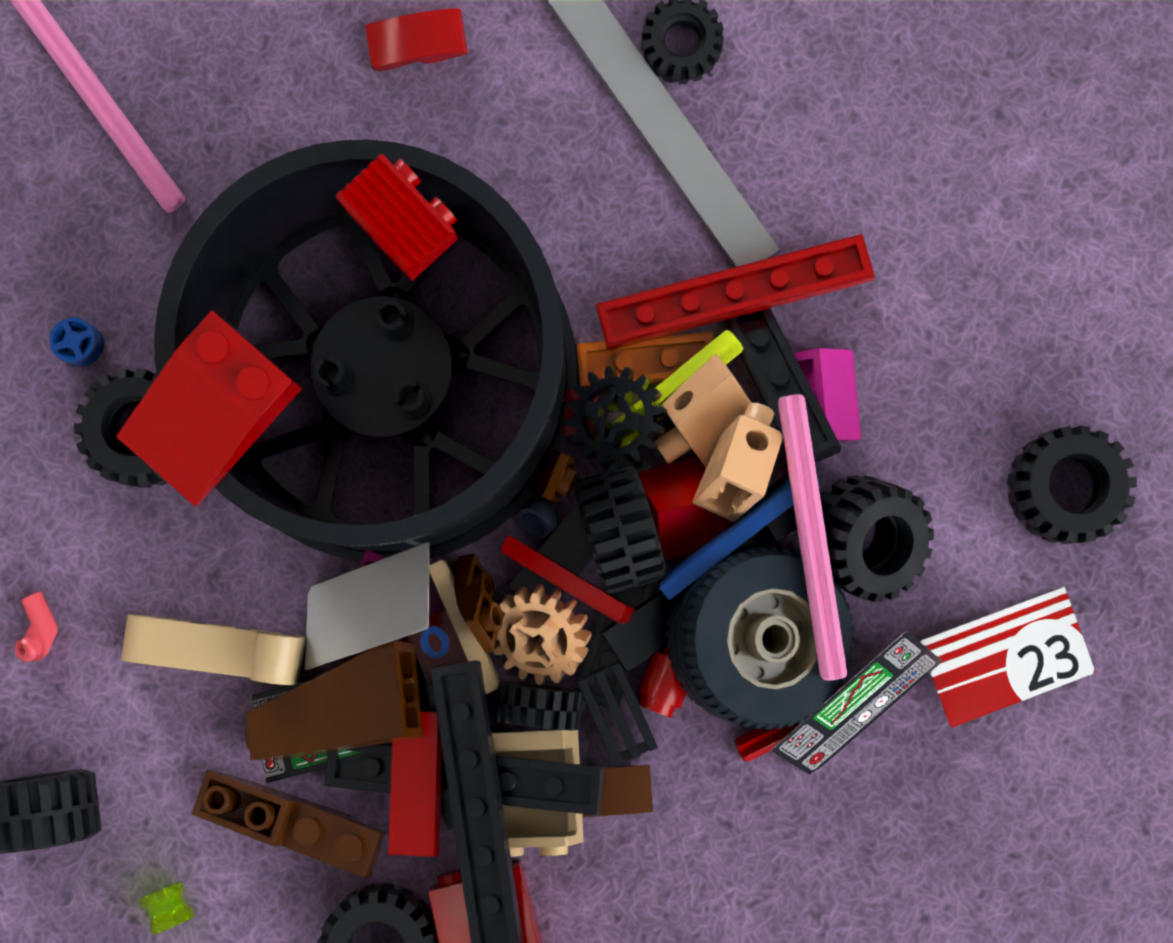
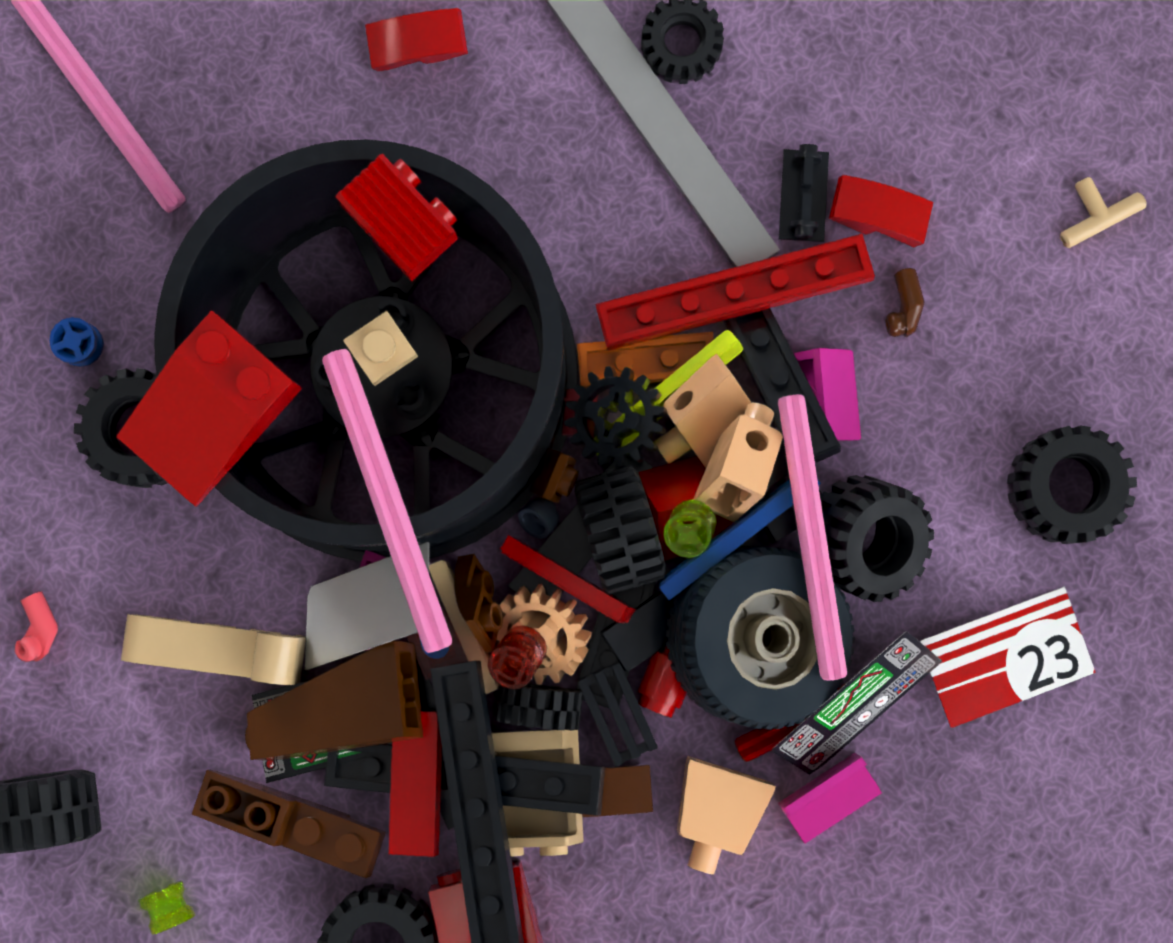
(380, 348): none -> tan plate
(387, 500): none -> bright pink axle
(517, 657): none -> clear red wheel
(685, 538): none -> clear neon green wheel
(719, 811): none -> light nougat torso
(803, 194): none -> black hinge
(830, 797): none -> dark pink panel
(881, 208): none -> red slope
(911, 306): none -> reddish brown arm
(1101, 216): none -> tan piece

